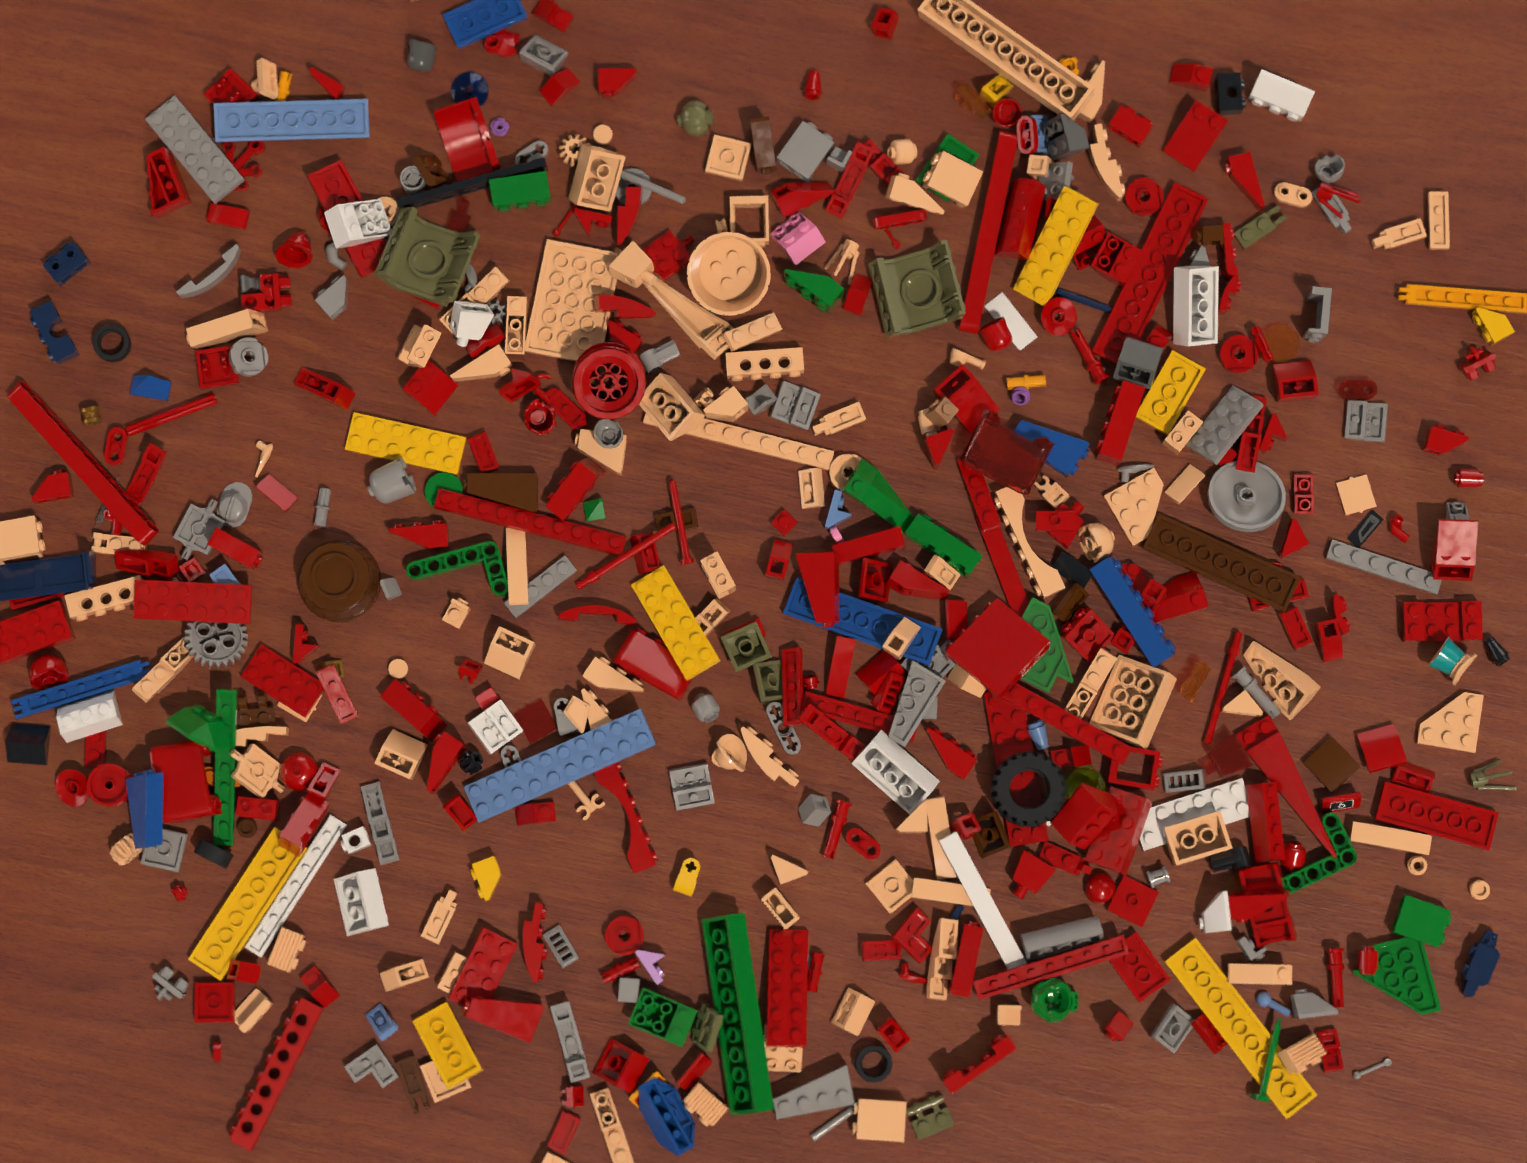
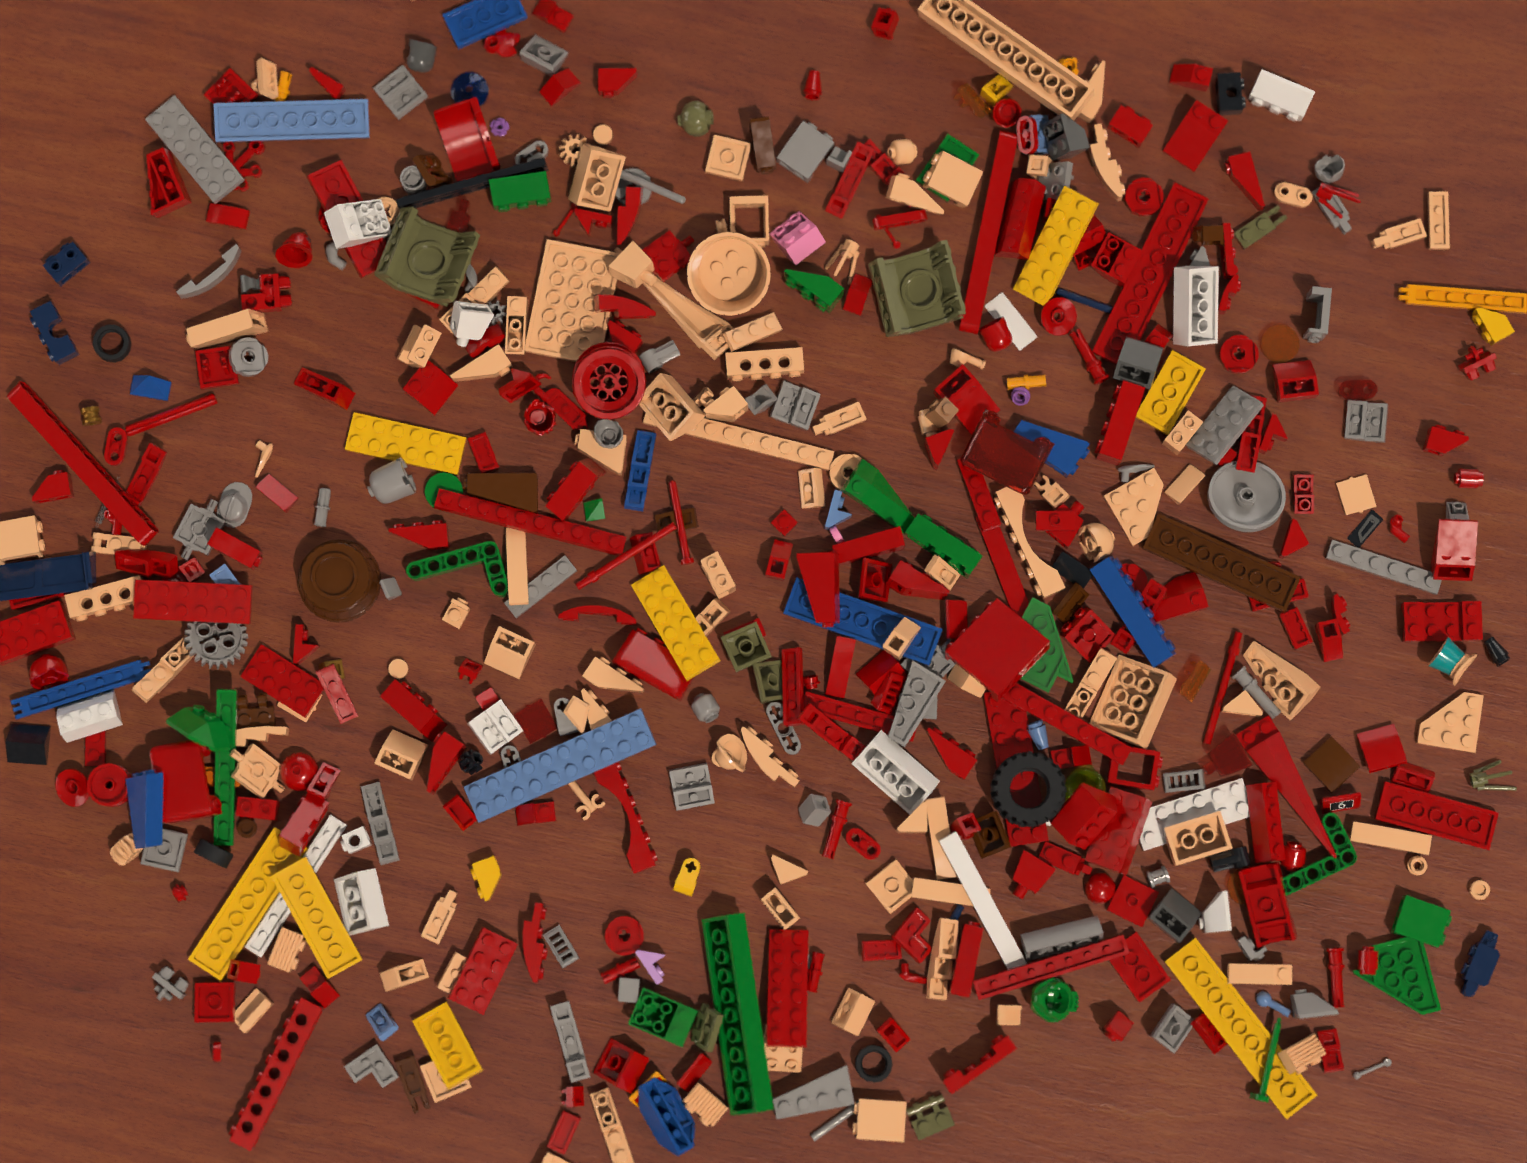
(316, 917): none -> yellow plate
(334, 299): light grey slope -> none
(400, 92): none -> light grey slope
(507, 1016): red slope -> none
(640, 470): none -> blue slope
(798, 195): red slope -> none
(1174, 915): none -> dark grey slope
(1249, 904): red slope -> none
(1262, 344): red axle -> none

